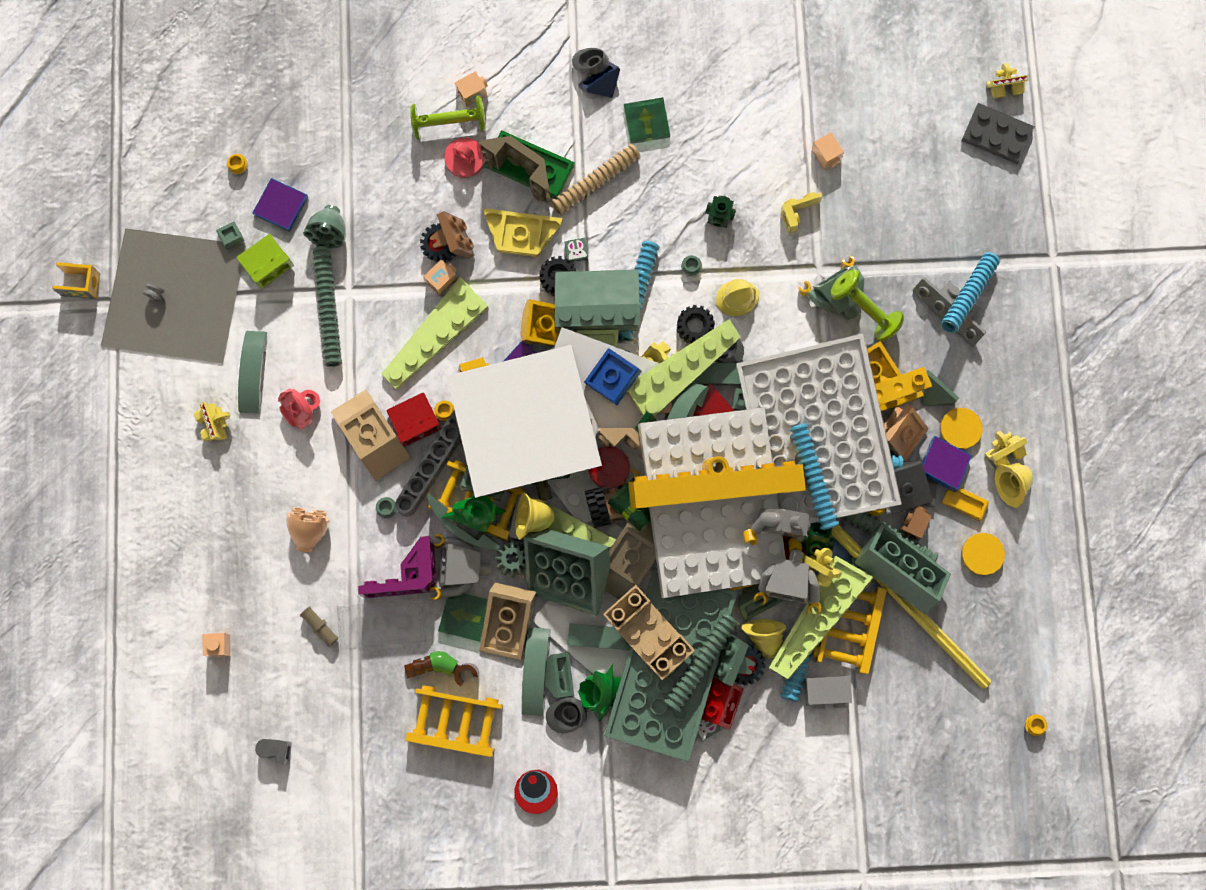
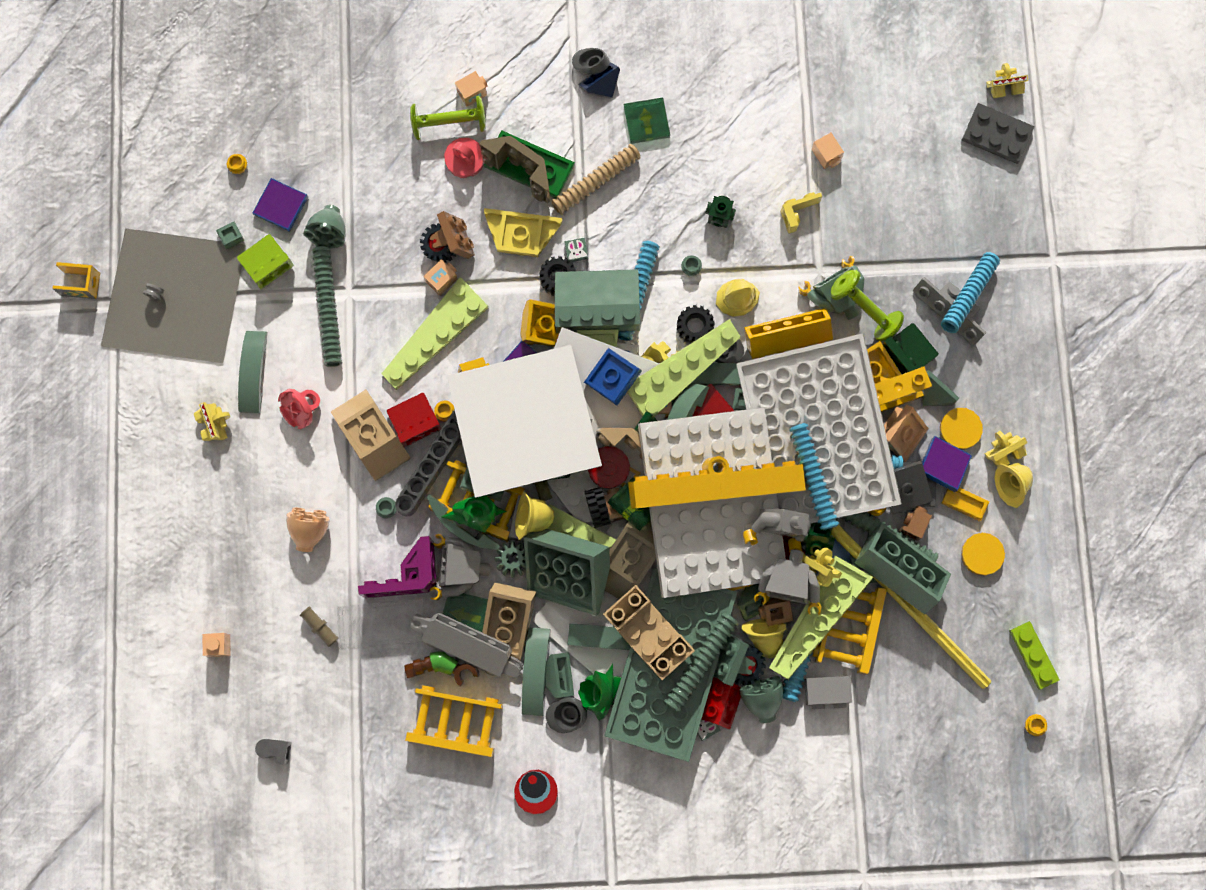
(467, 644): none -> light grey hinge
(763, 698): none -> sand green piece
(779, 615): none -> medium nougat brick
(788, 333): none -> yellow brick
(910, 349): none -> dark green bracket
(1034, 655): none -> lime plate

